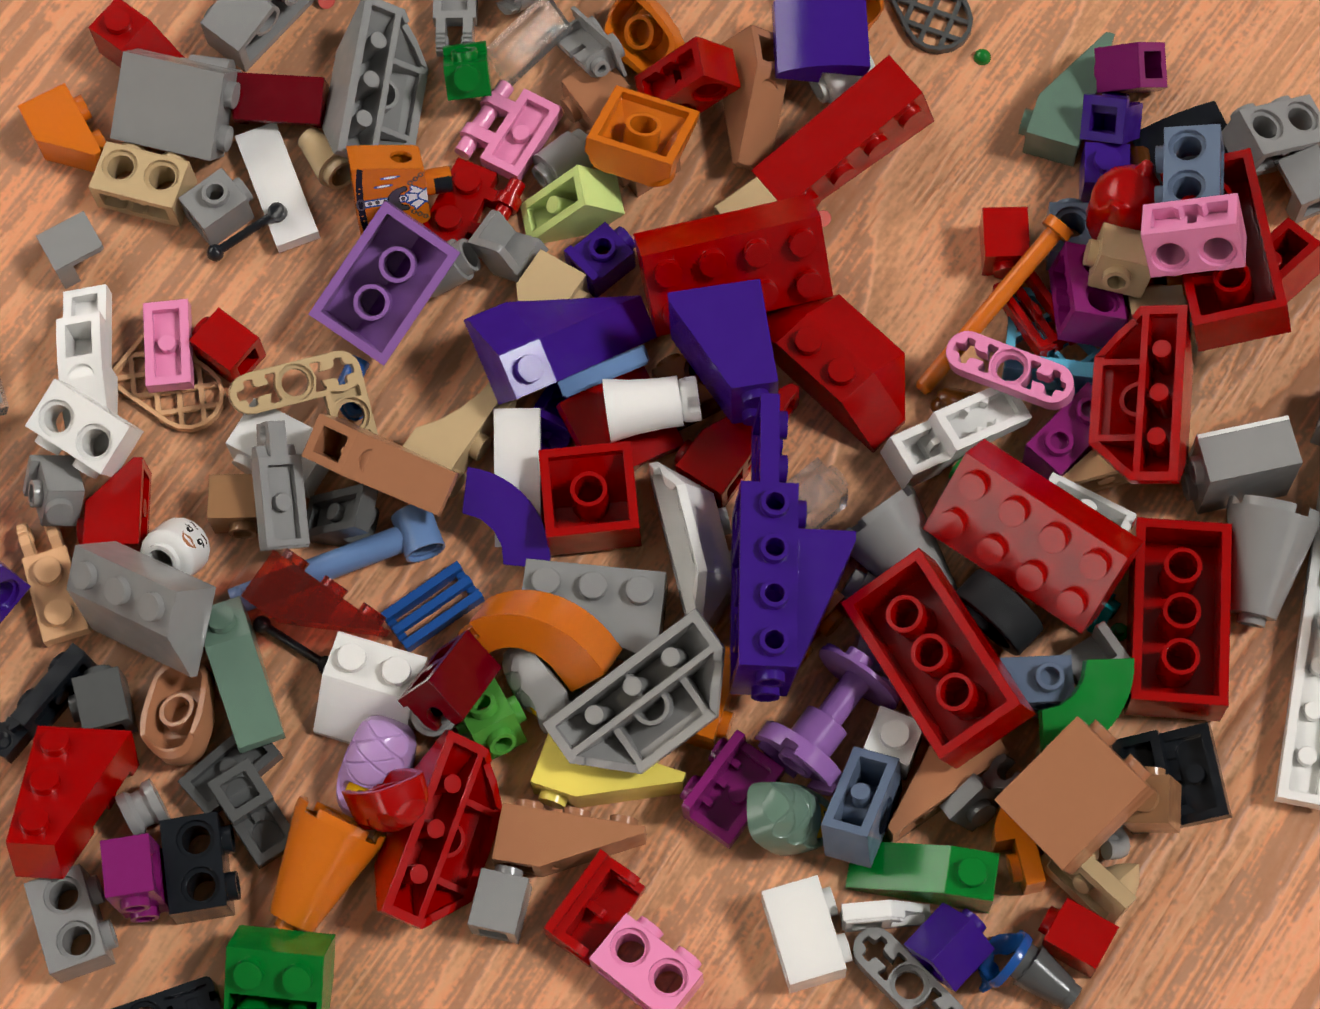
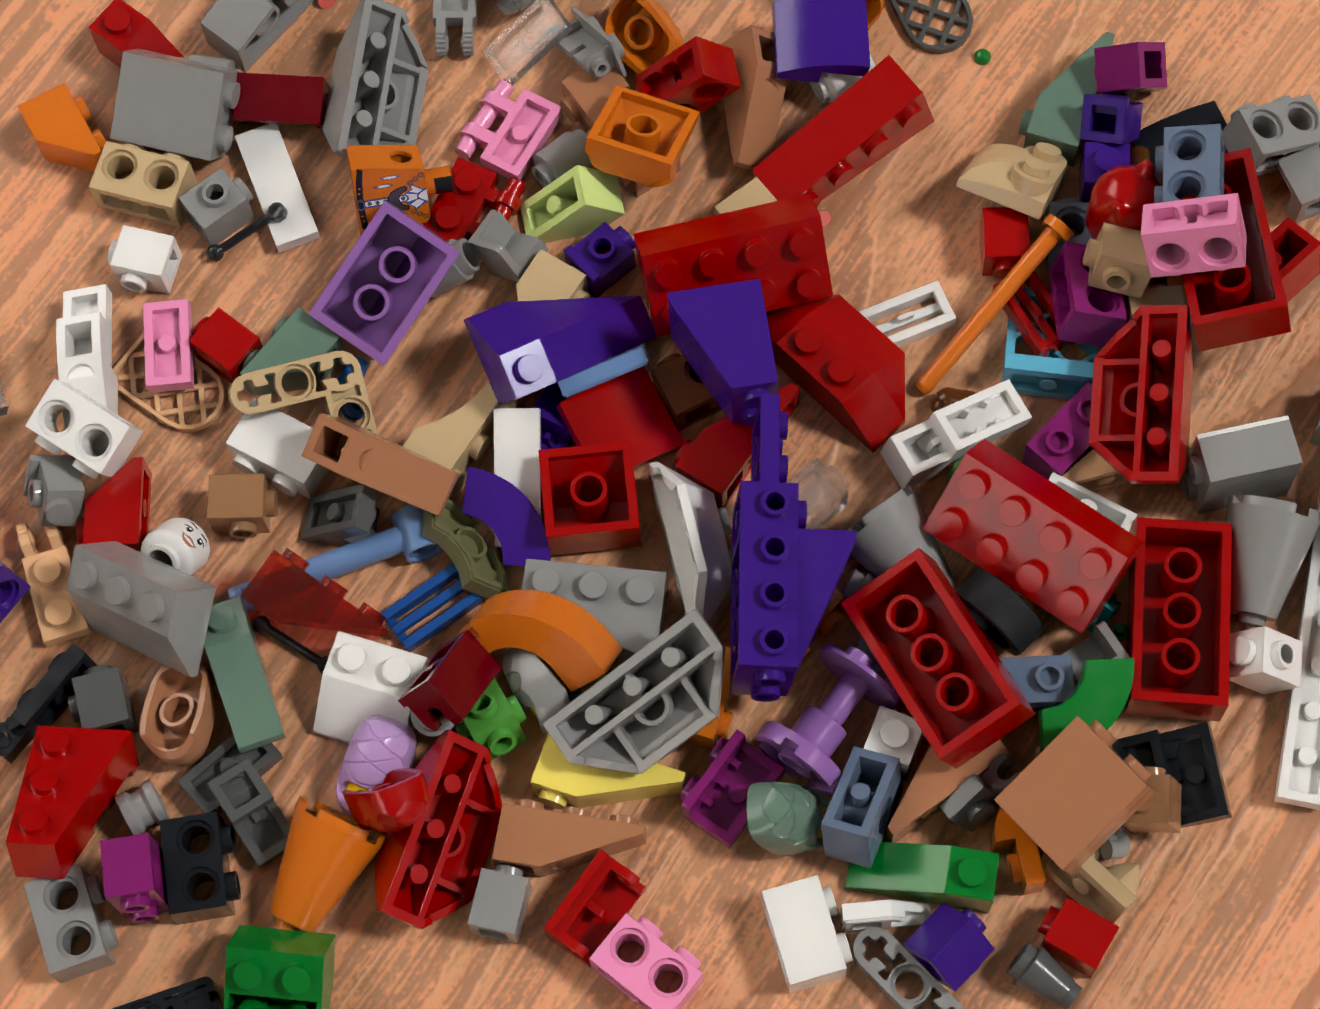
(69, 245): light grey panel -> none
(144, 260): none -> white brick
(278, 490): light grey hinge -> none
(293, 340): none -> sand green slope
(328, 167): tan cone -> none
(467, 70): green brick -> none
(478, 565): none -> olive tile
(649, 404): white plant -> none
(906, 301): none -> white tile
(1005, 945): blue piece -> none
(1016, 176): none -> tan slope
(1046, 370): bright pink beam -> none
(1265, 660): none -> white brick

